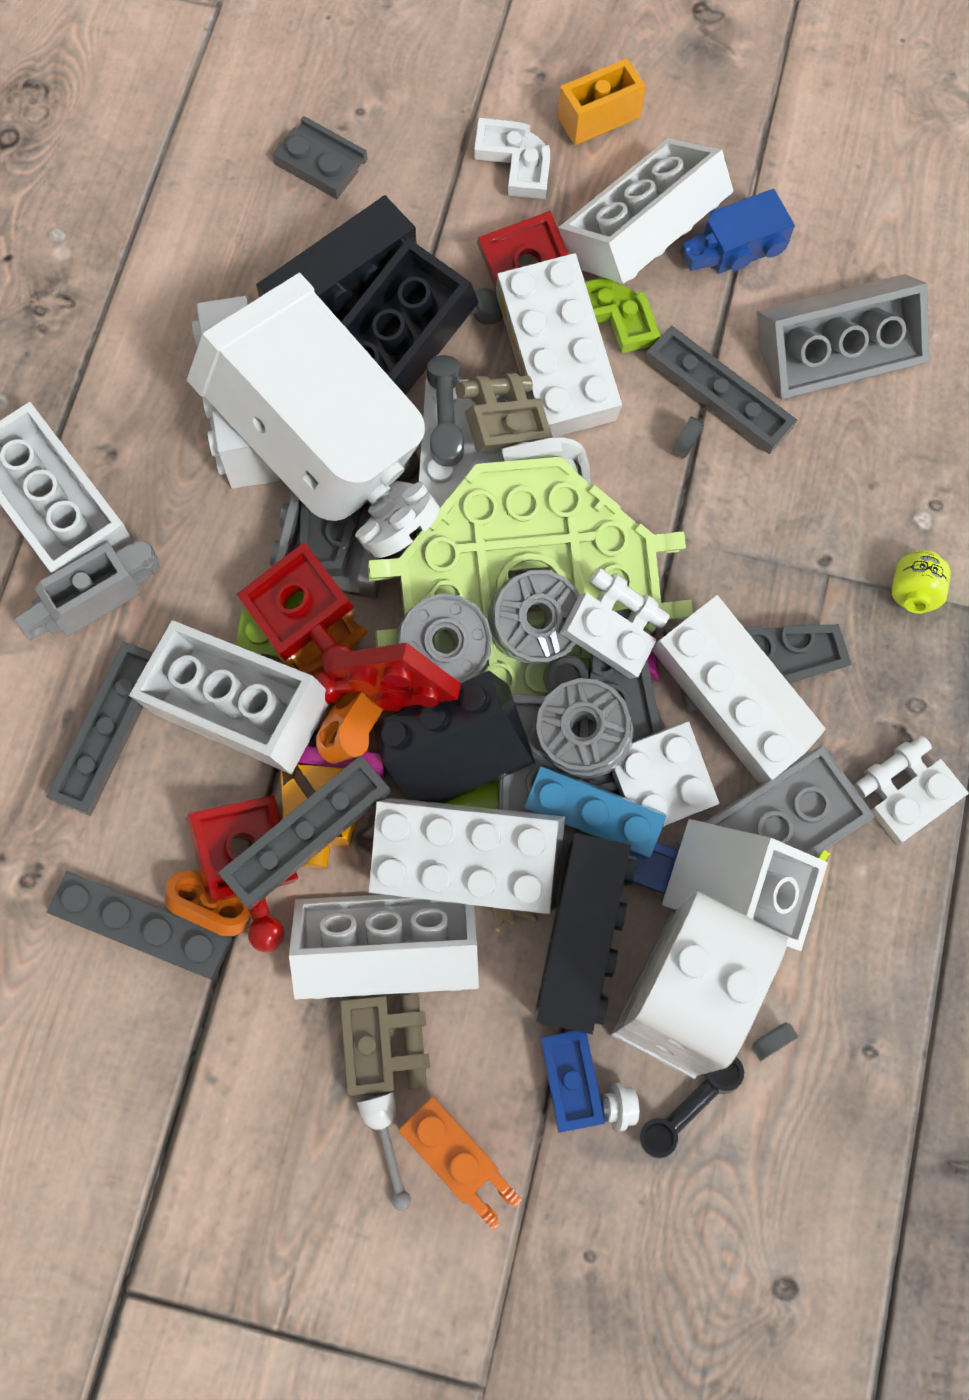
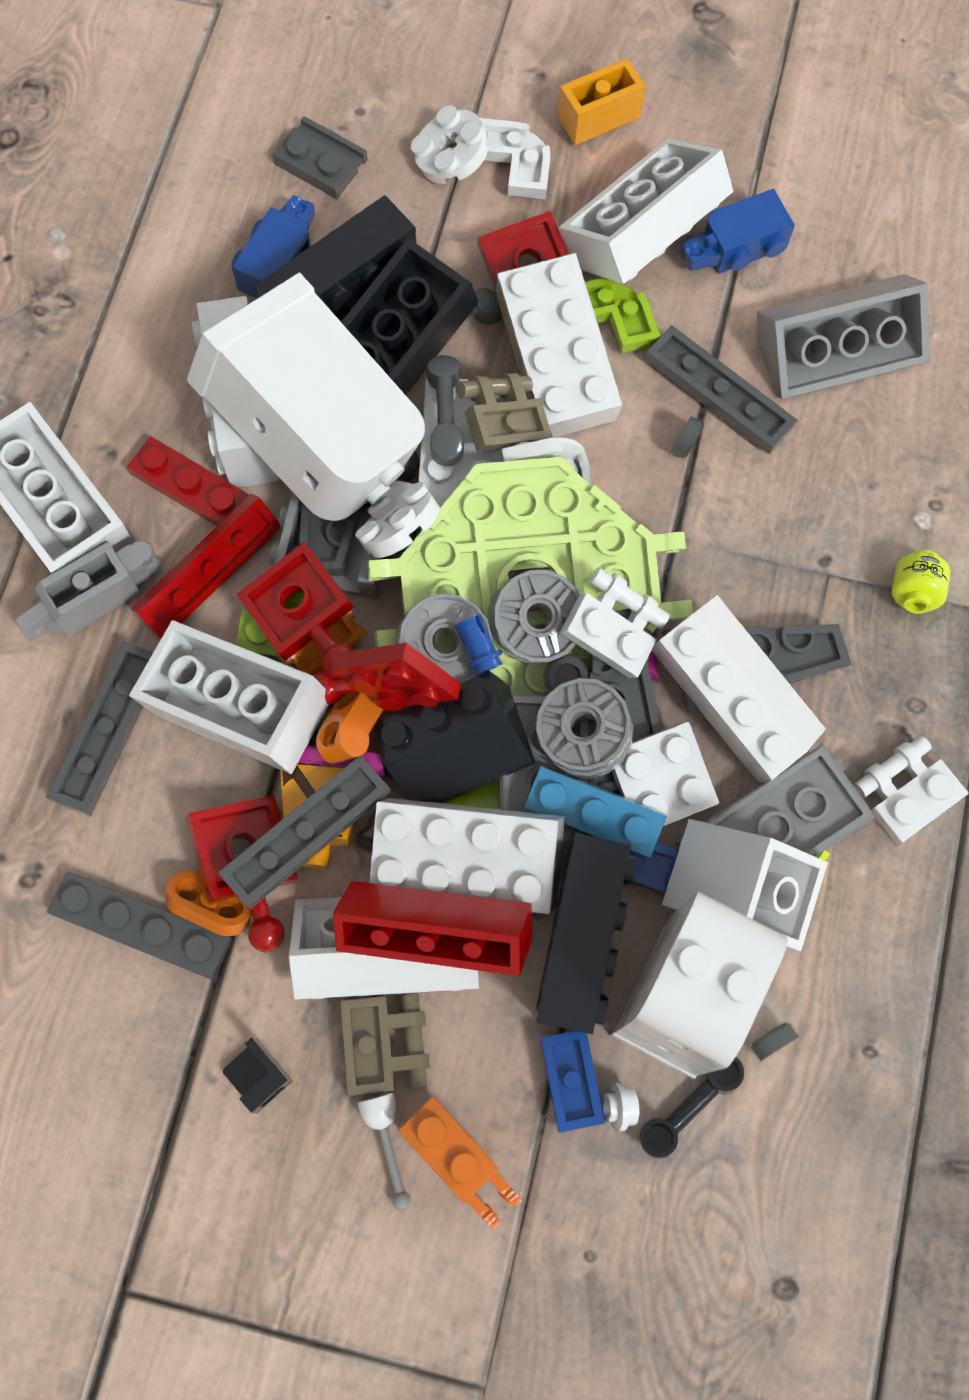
(185, 481): none -> red plate
(207, 566): none -> red plate
(256, 1076): none -> black panel
(273, 243): none -> blue hinge
(434, 927): none -> red brick
(446, 128): none -> white plate
(478, 645): none -> blue pin

